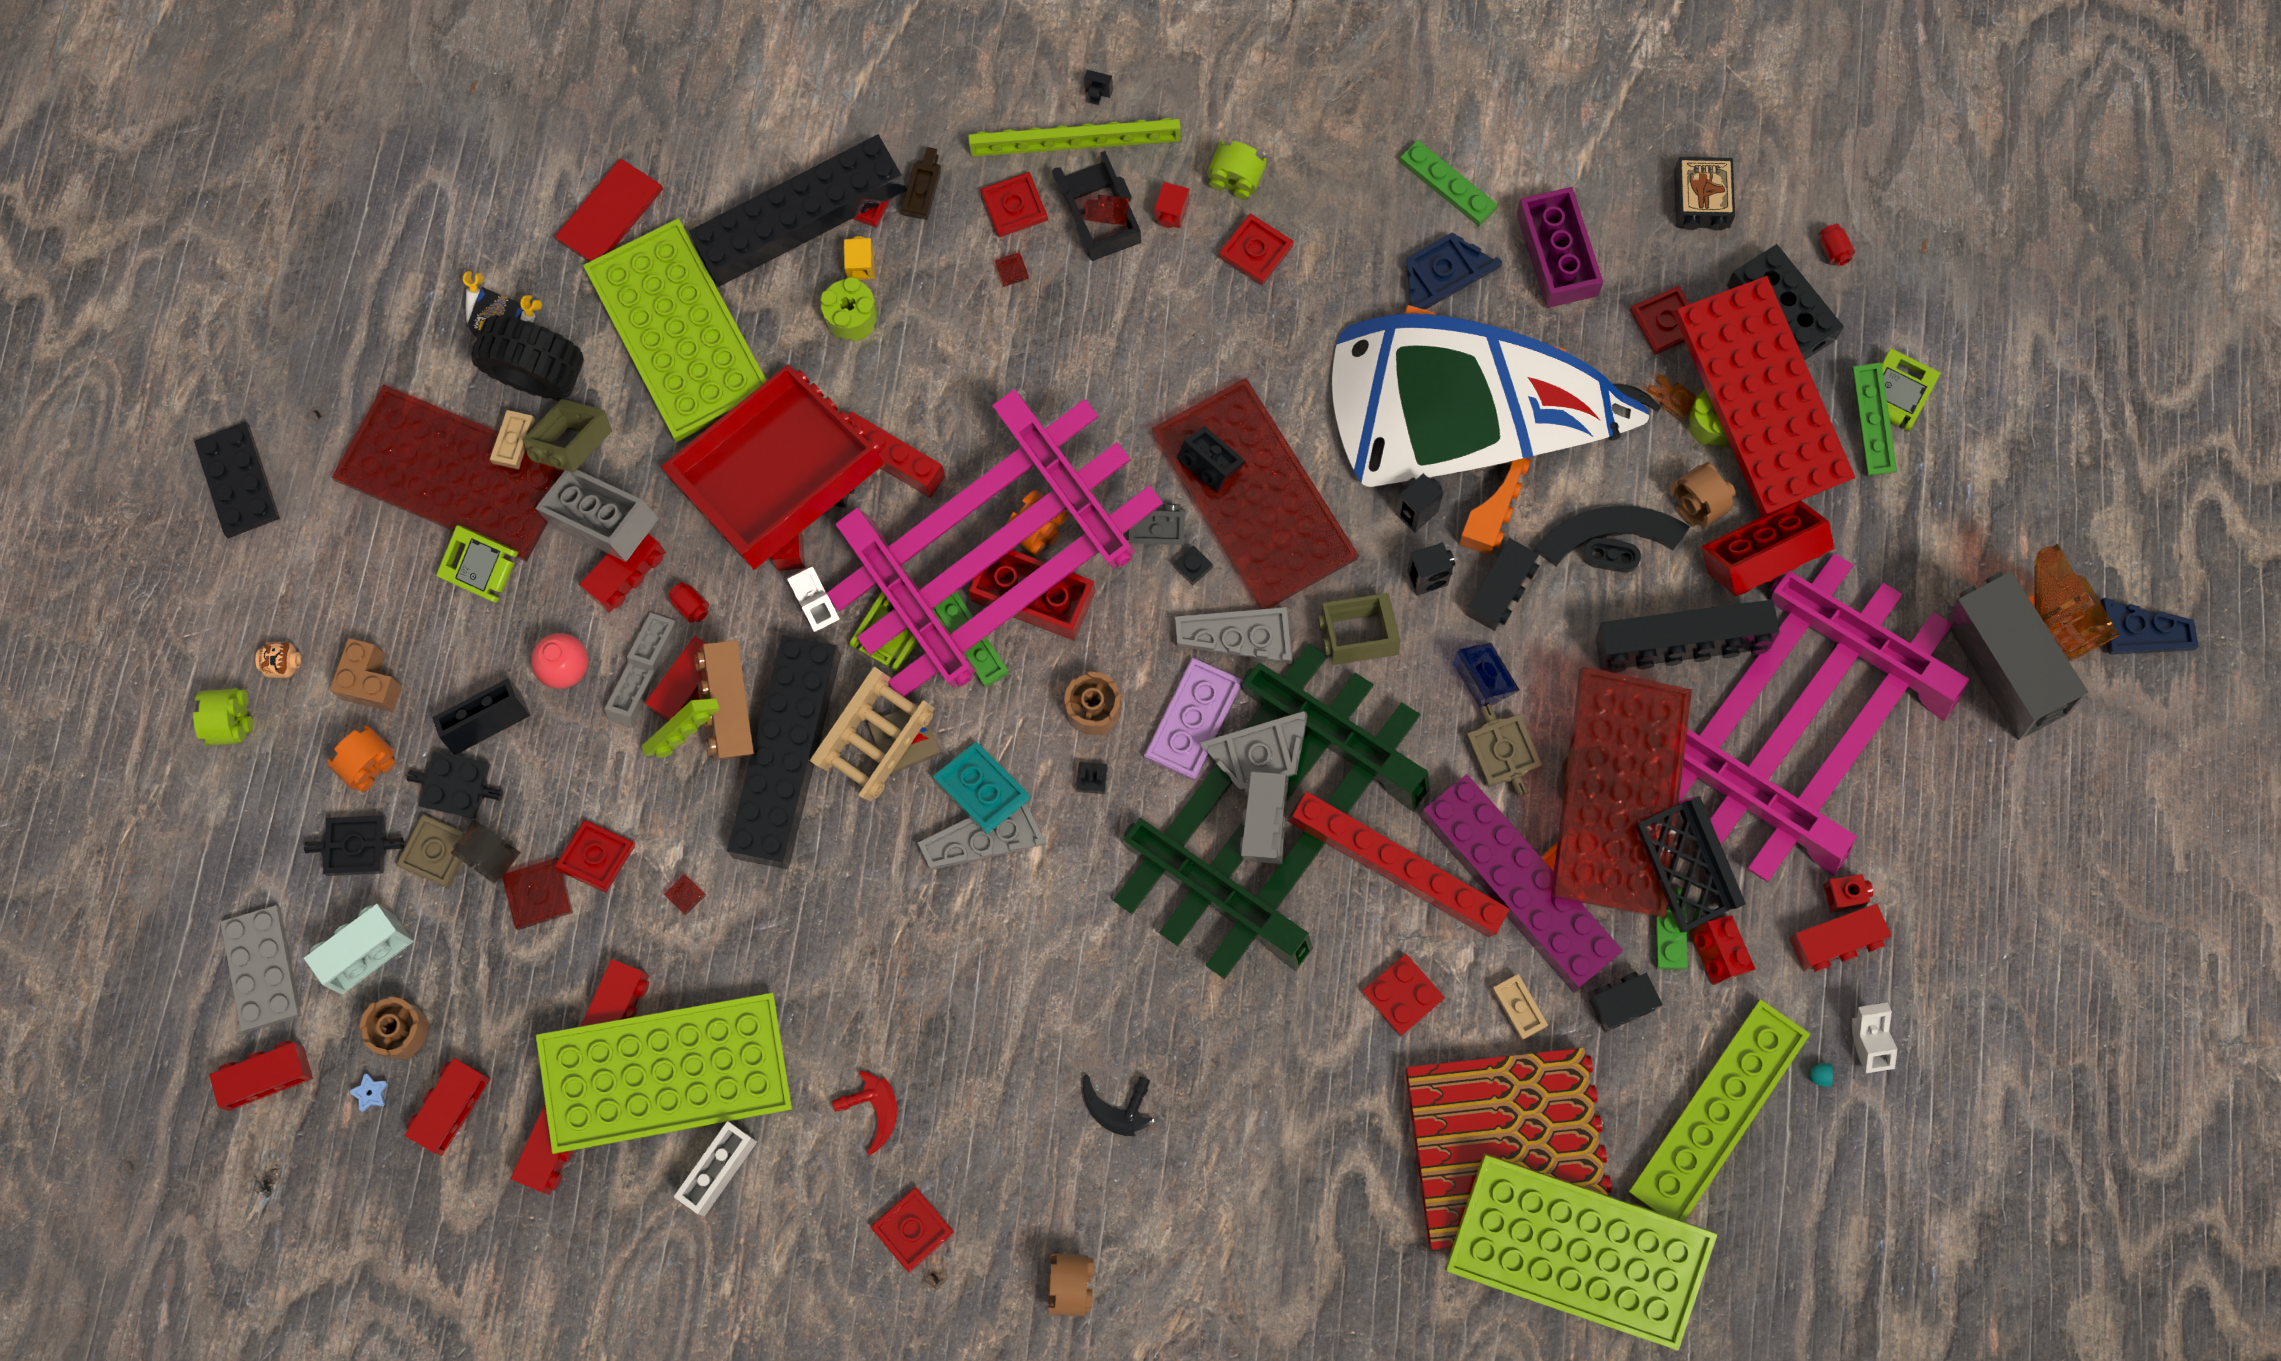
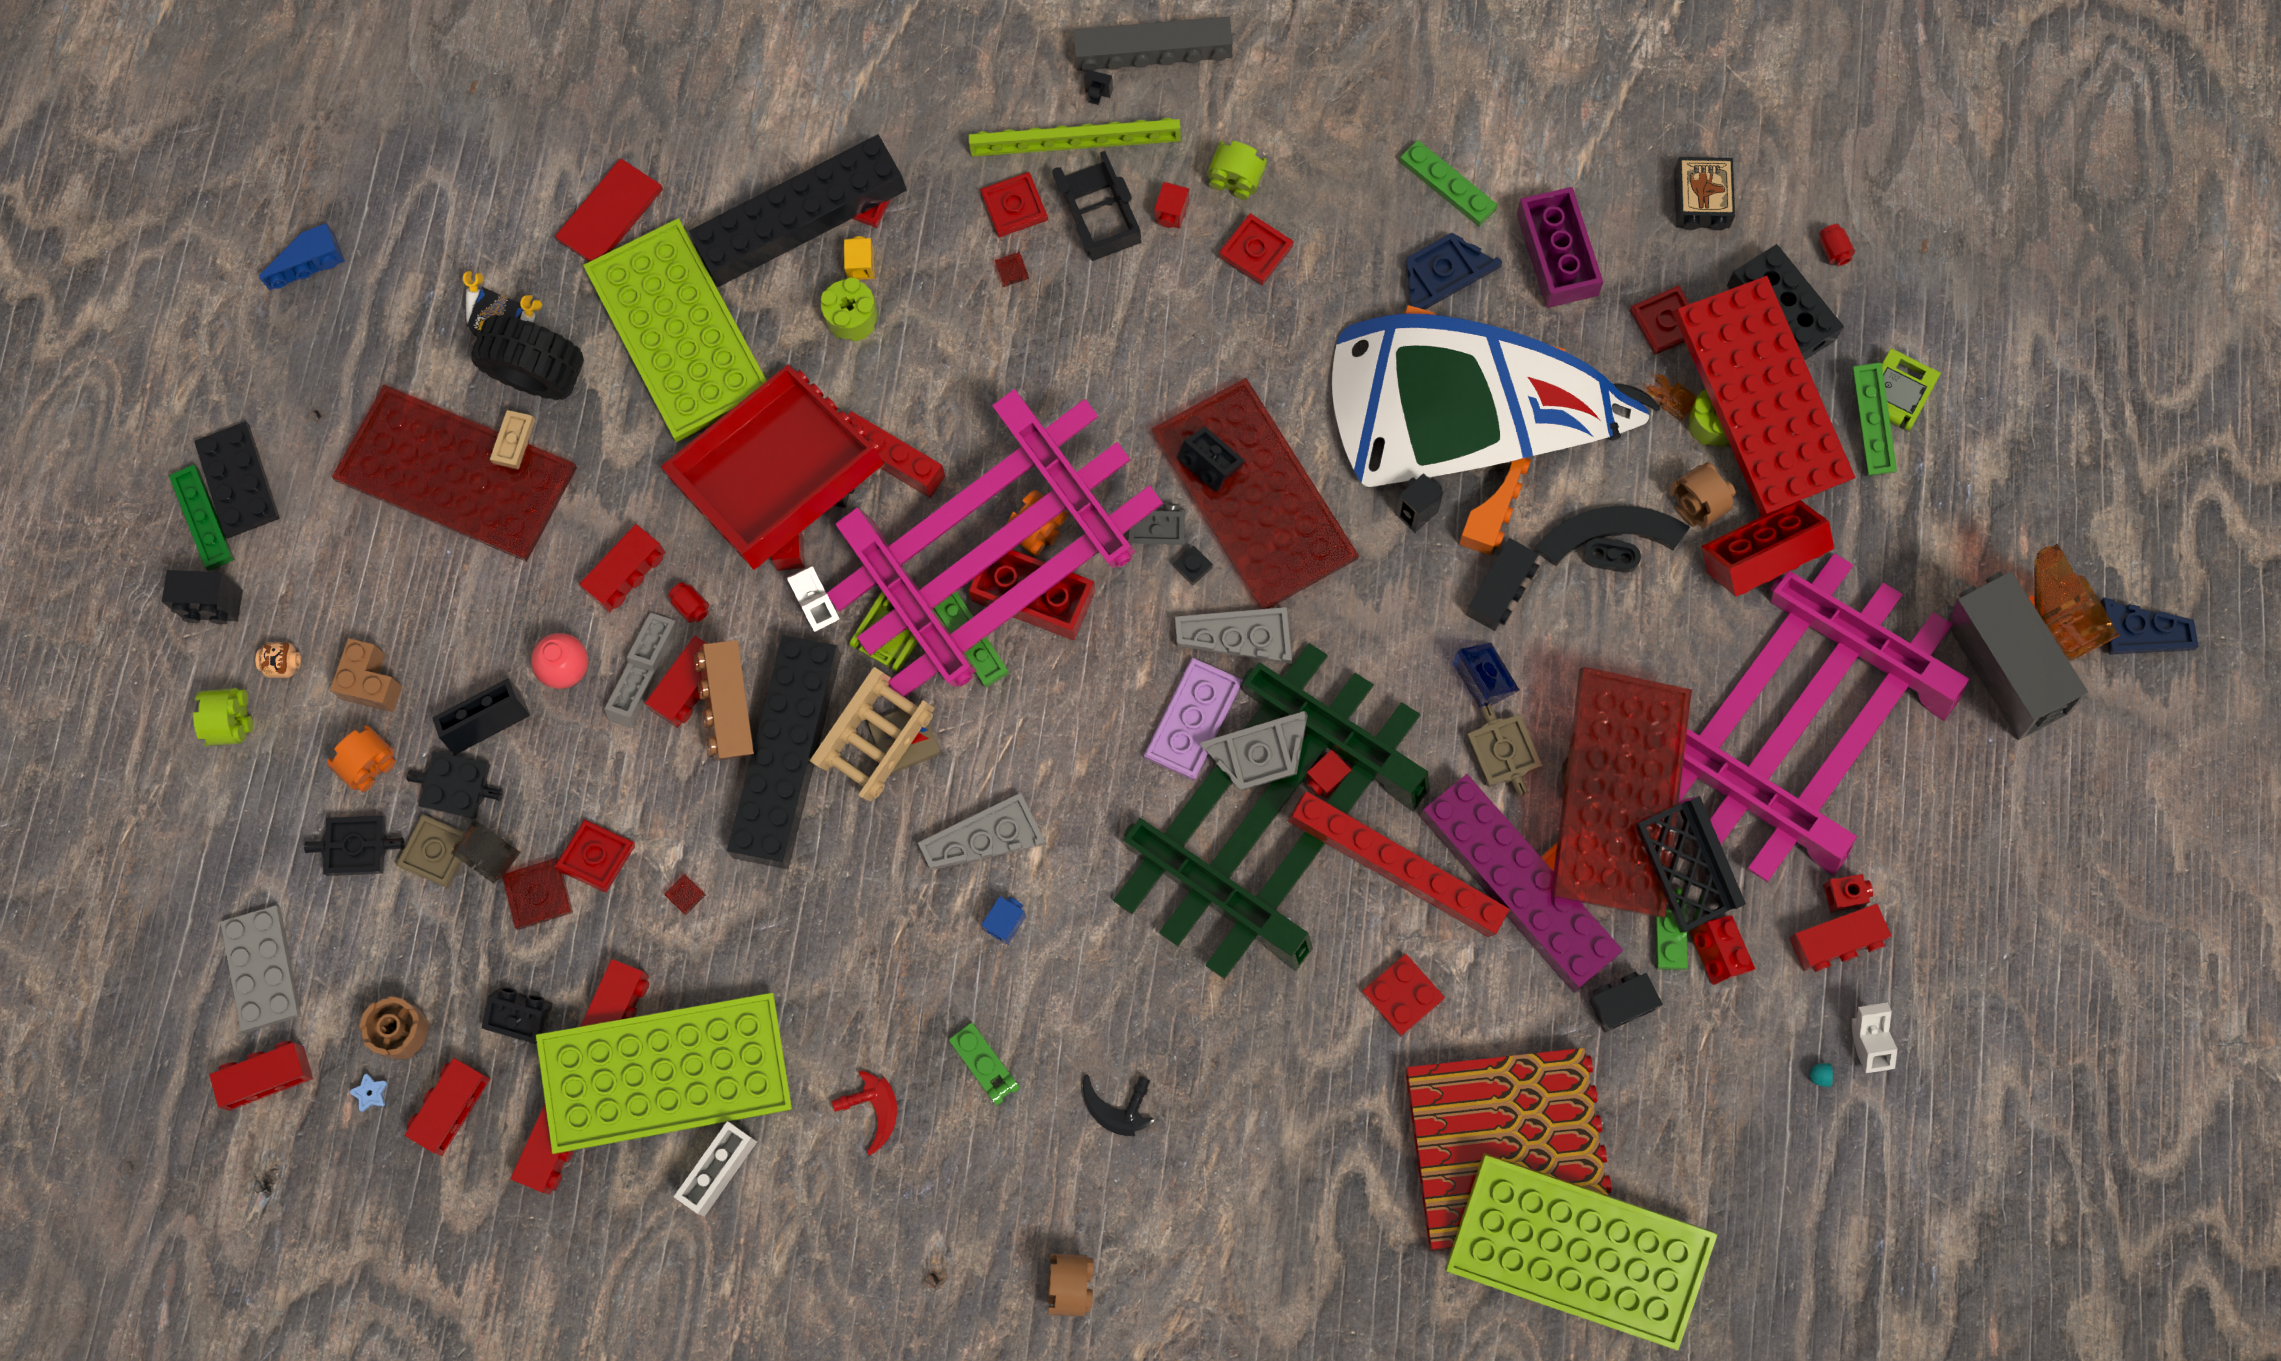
(201, 517): none -> green plate
(202, 596): none -> black brick
(304, 256): none -> blue slope
(358, 949): light aqua brick -> none
(480, 563): lime container -> none
(515, 1014): none -> black bracket
(567, 414): olive window -> none
(597, 513): light grey brick -> none
(680, 727): lime plate -> none
(912, 1229): red tile -> none
(922, 186): dark brown hinge -> none
(981, 787): teal plate -> none
(983, 1063): none -> bright green plate
(1004, 919): none -> blue brick
(1085, 690): medium nougat brick -> none
(1092, 777): black tile -> none
(1107, 210): clear red brick -> none
(1153, 43): none -> dark grey brick
(1264, 818): light grey wedge -> none
(1327, 775): none -> red brick
(1359, 608): olive window -> none
(1430, 568): black brick -> none
(1520, 1007): tan plate -> none
(1687, 636): black brick -> none
(1719, 1112): lime plate -> none

